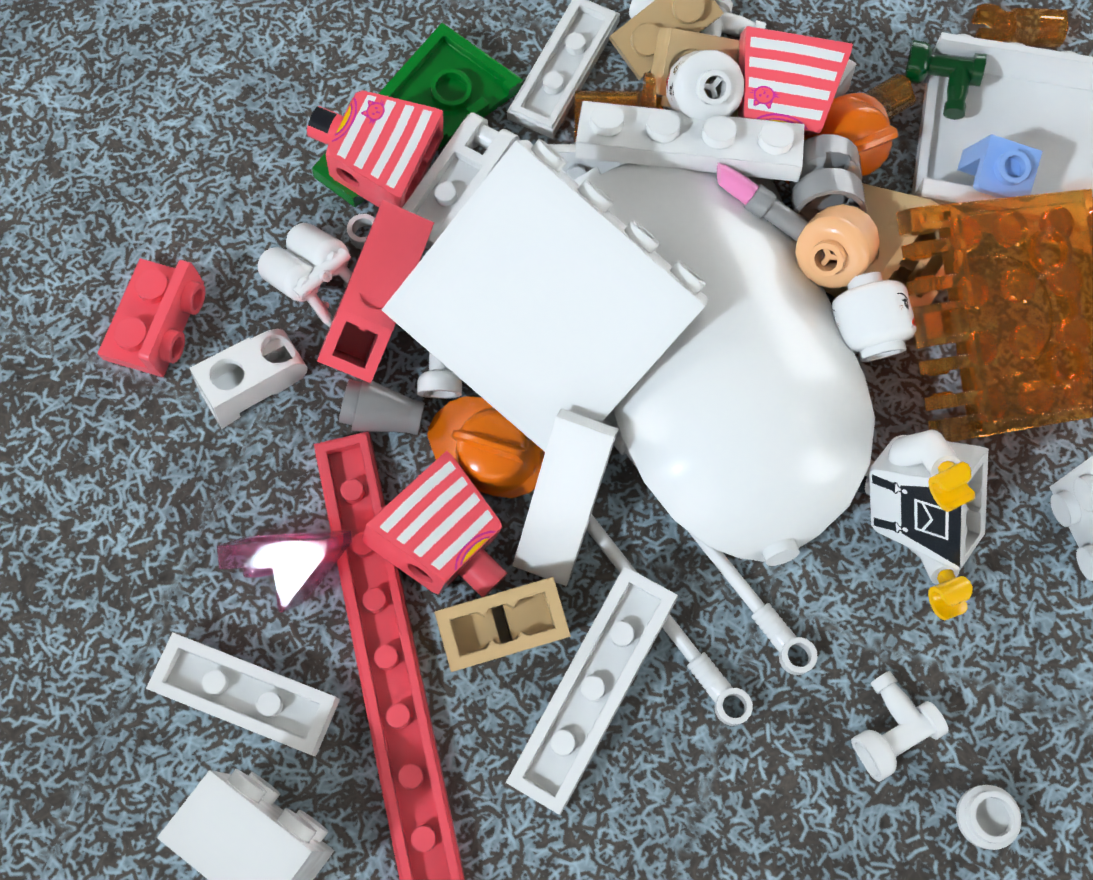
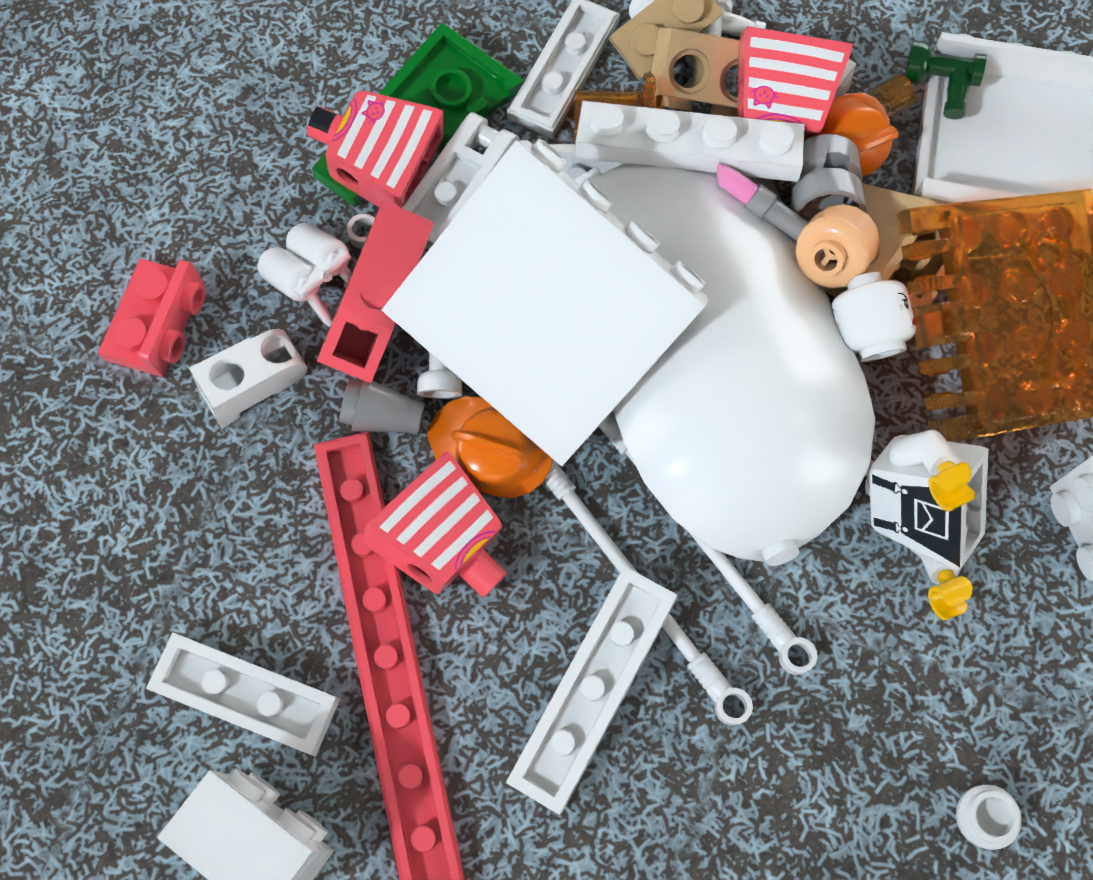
(294, 560): clear pink slope -> none
(502, 624): tan brick -> none
(564, 496): white tile -> none
(687, 84): white head -> none
(914, 725): white piece -> none
(1001, 166): light blue bracket -> none
(1022, 25): clear orange bar -> none

